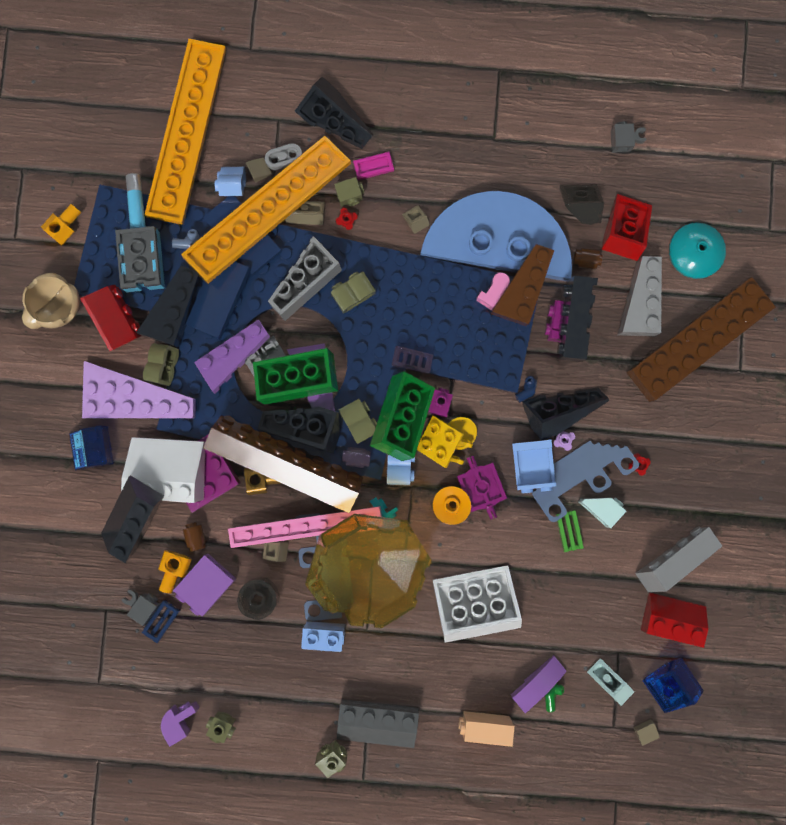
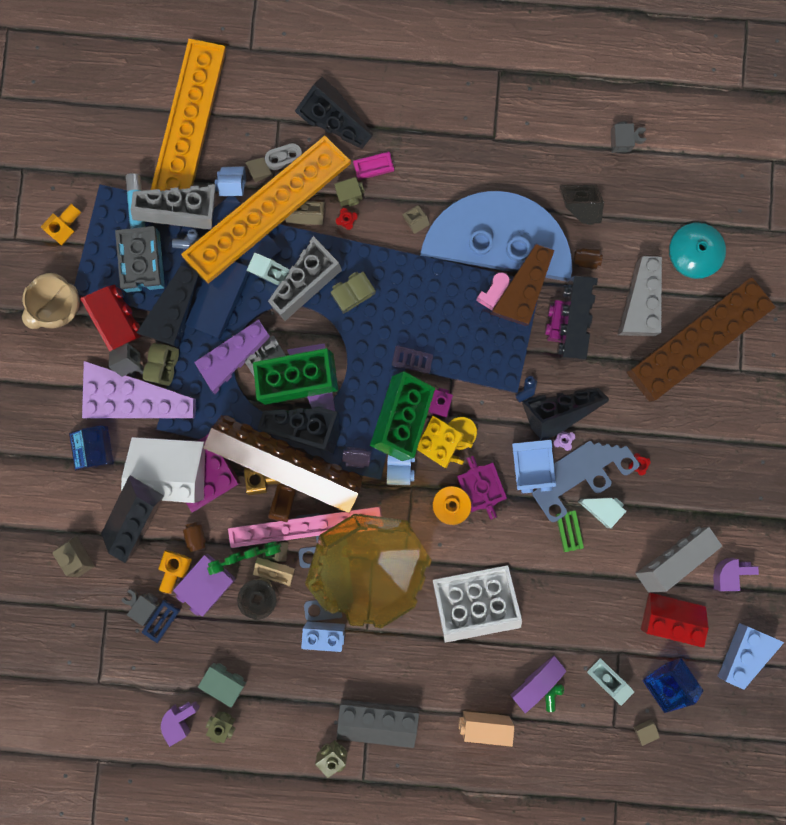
(72, 557): none -> dark tan torso
(125, 361): none -> dark grey brick
(176, 206): none -> light grey wedge
(222, 684): none -> sand green brick
(267, 269): none -> light aqua slope
(270, 549): none -> green plant
(273, 571): none -> tan plate
(282, 503): none -> reddish brown tile
(358, 421): olive brick -> none
(390, 514): teal bracket -> none
(627, 228): red slope -> none
(728, 571): none -> medium lavender brick
(747, 656): none -> light blue wedge

